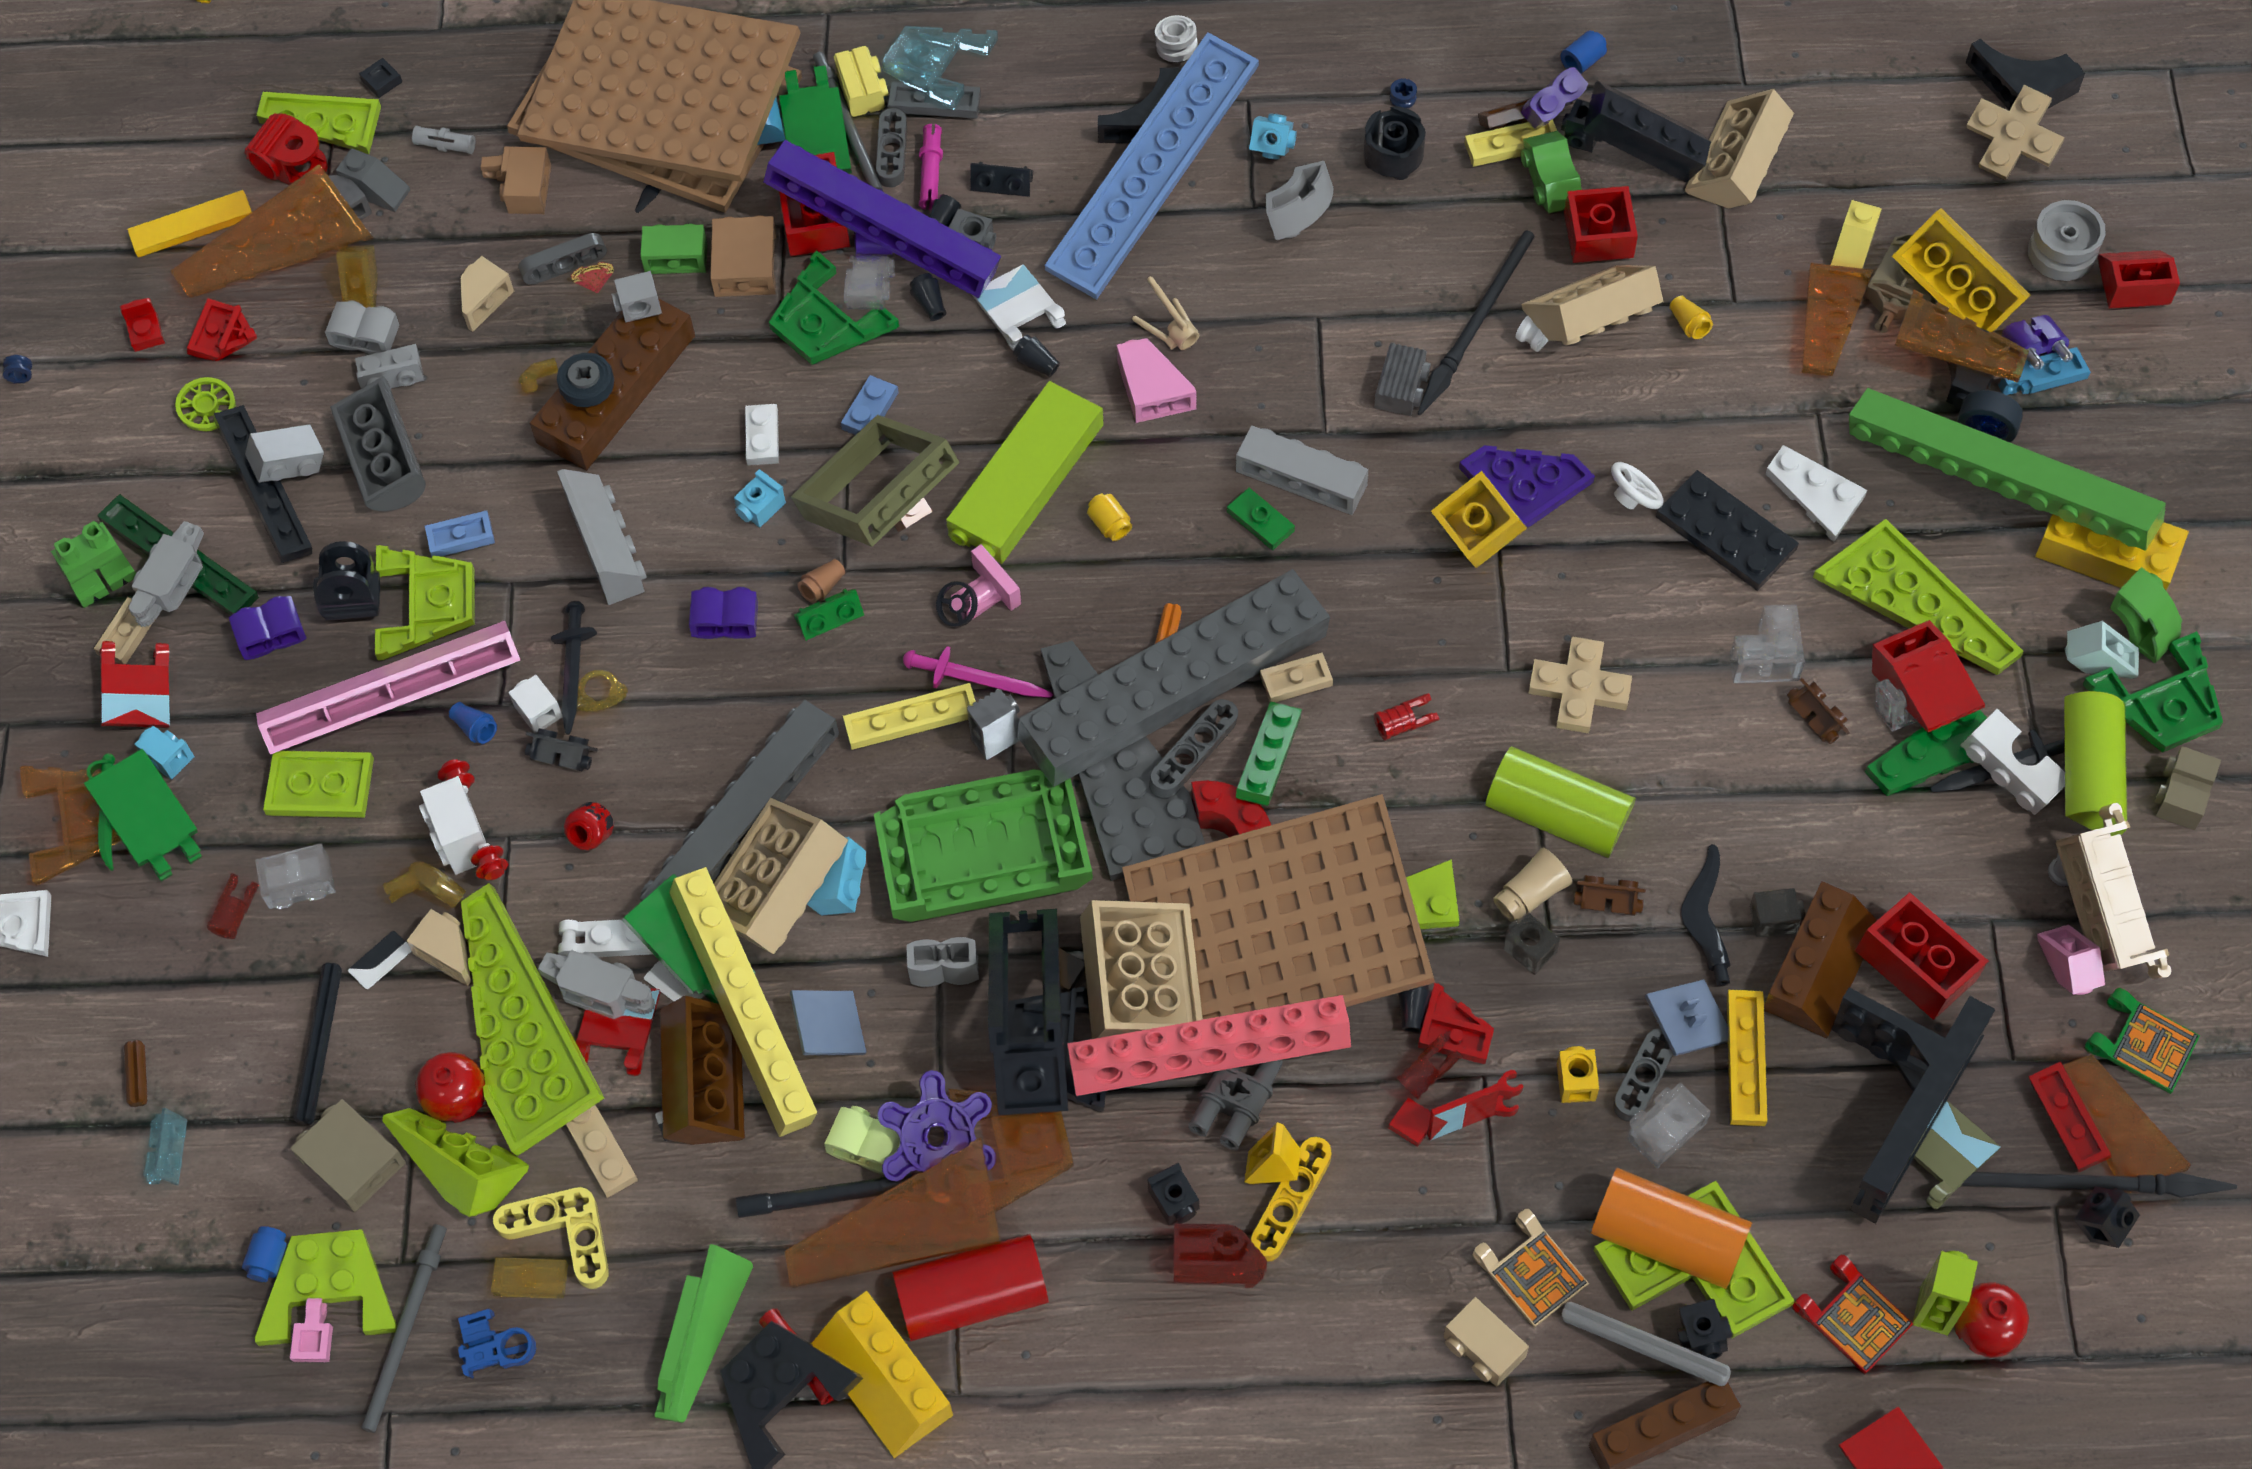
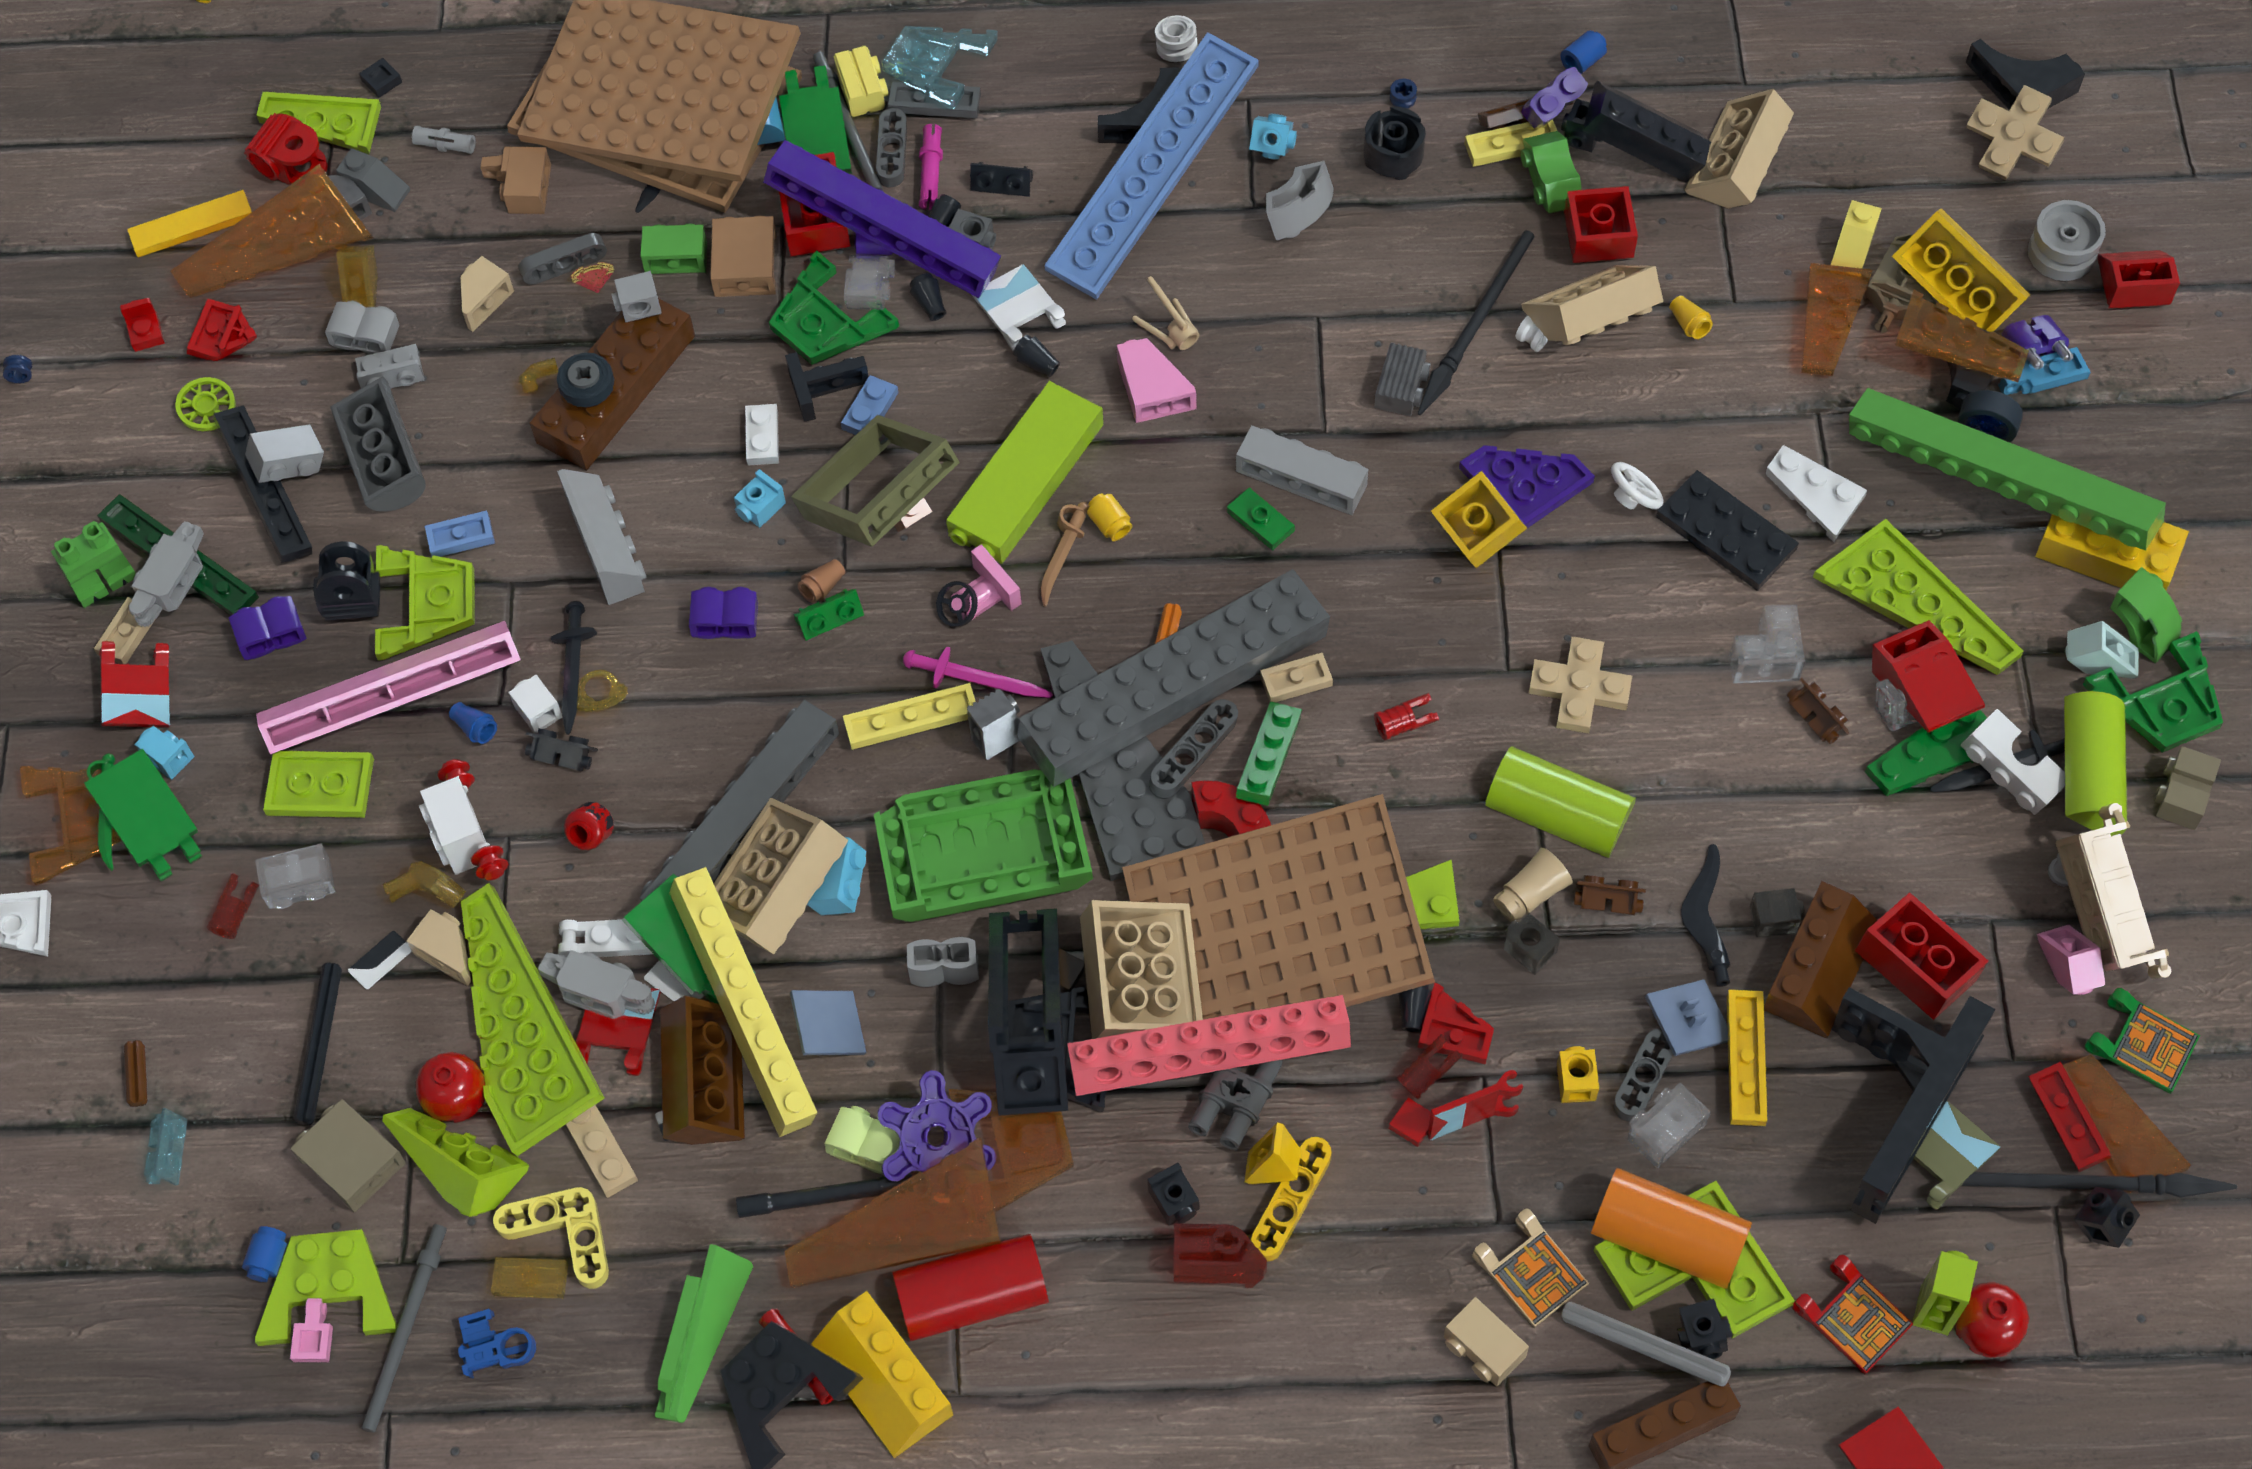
(823, 380): none -> black bracket
(1071, 531): none -> medium nougat sword

